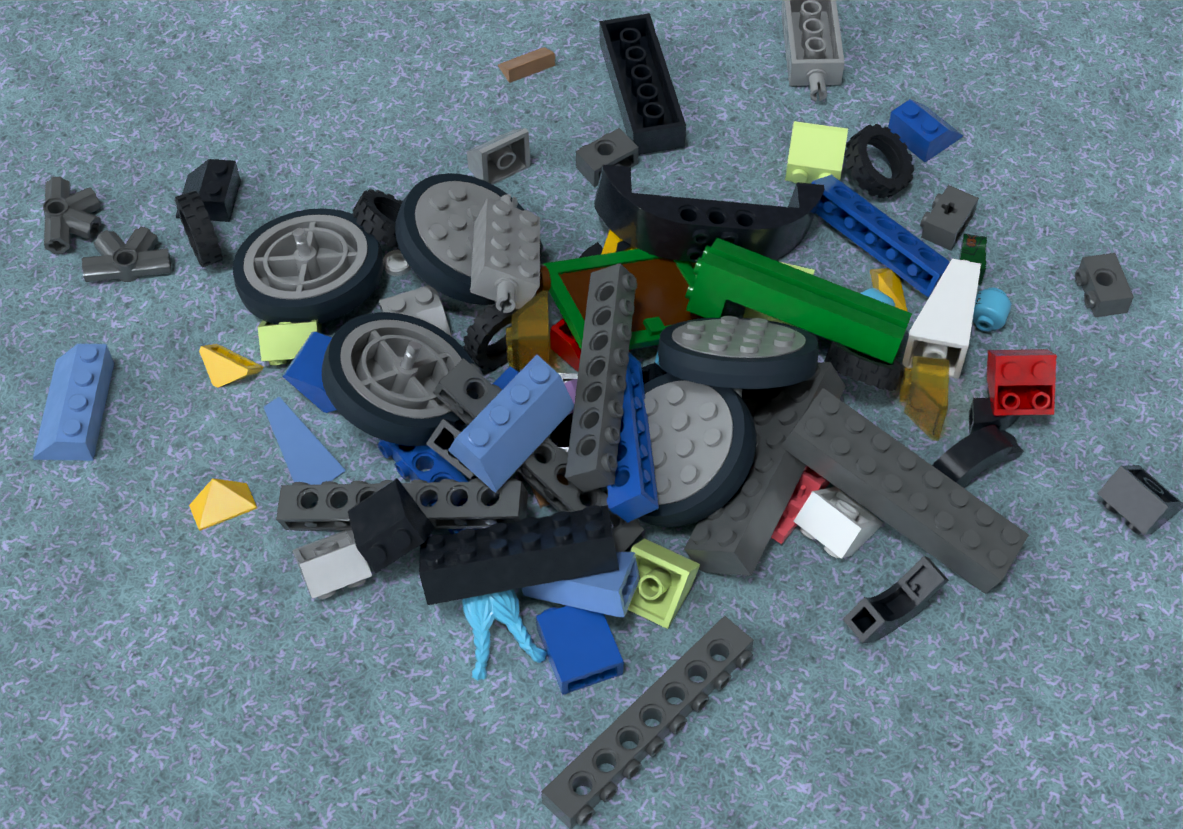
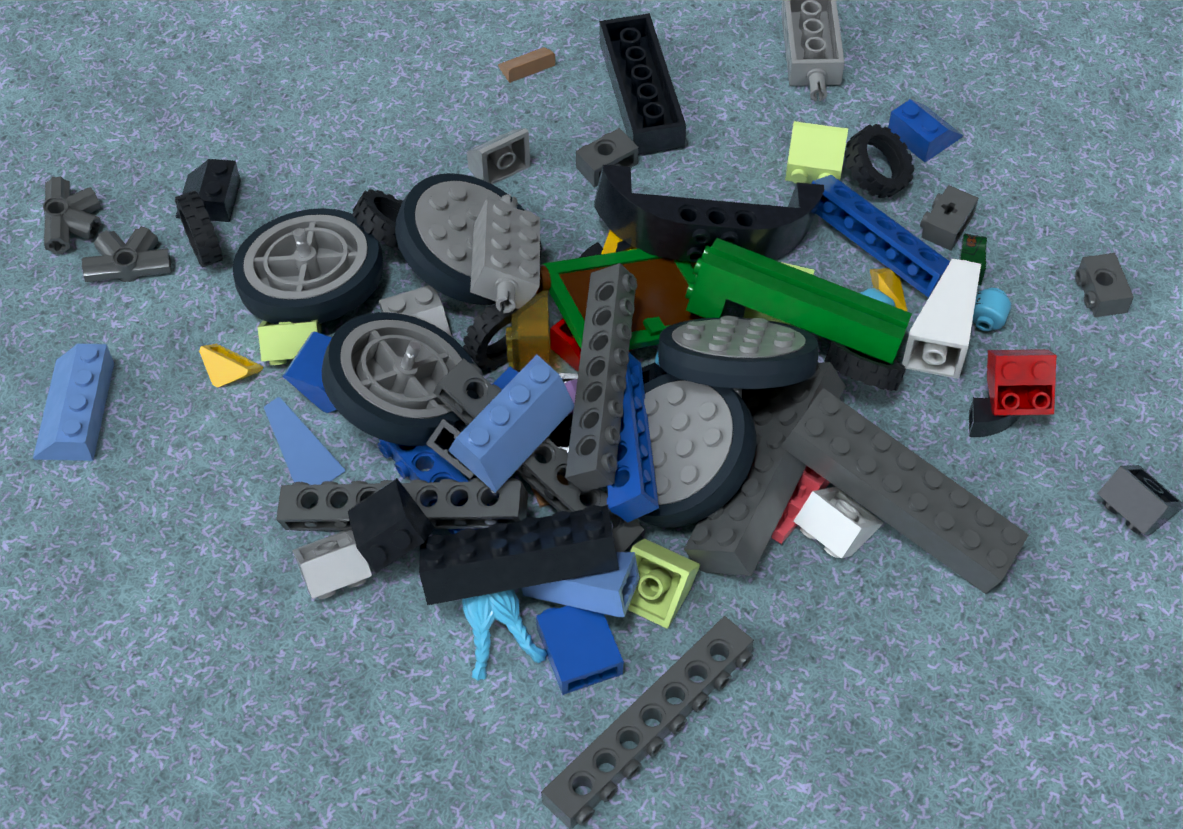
(220, 502): yellow slope -> none
(395, 263): white tile -> none
(900, 603): black arch -> none
(926, 394): clear yellow slope -> none
(977, 453): black arch -> none

